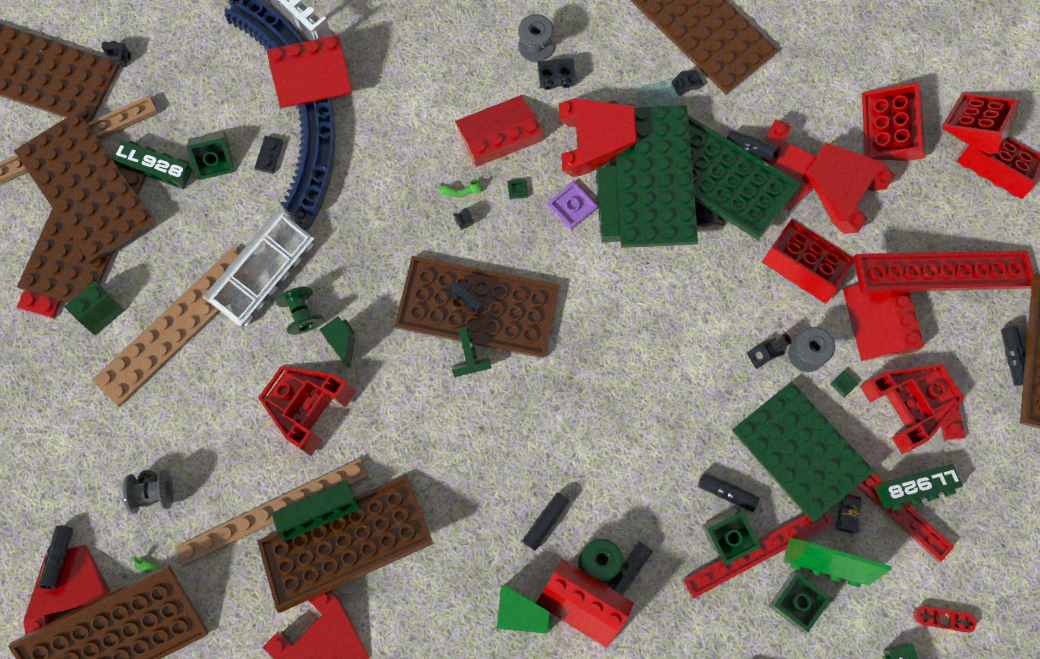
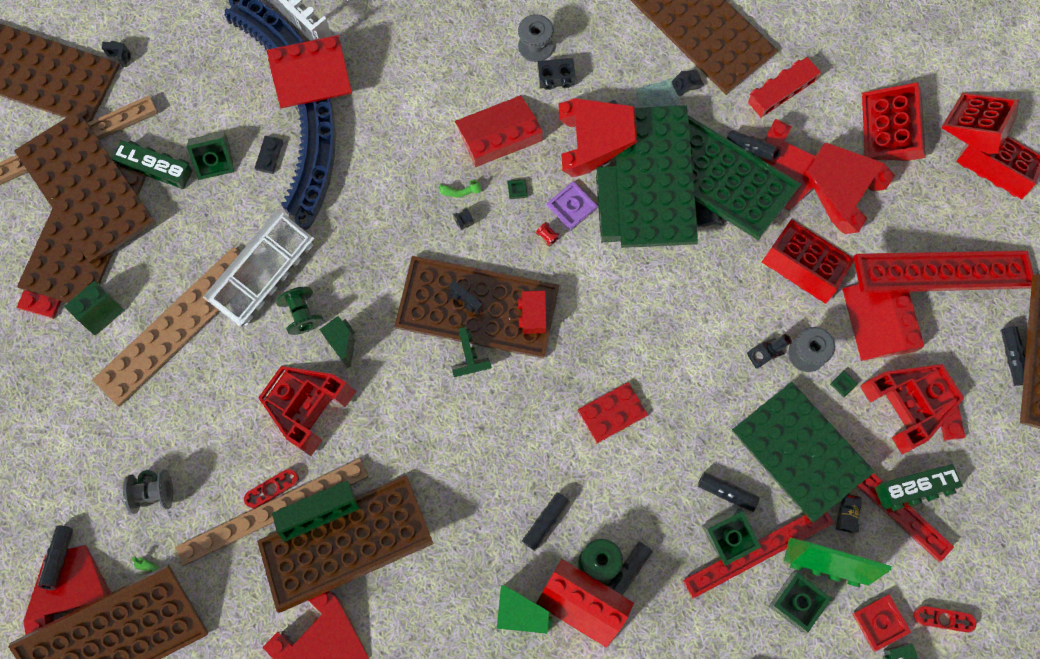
(261, 501): none -> red beam
(533, 312): none -> red brick
(547, 234): none -> red bush
(612, 412): none -> red plate
(783, 87): none -> red brick
(881, 622): none -> red plate

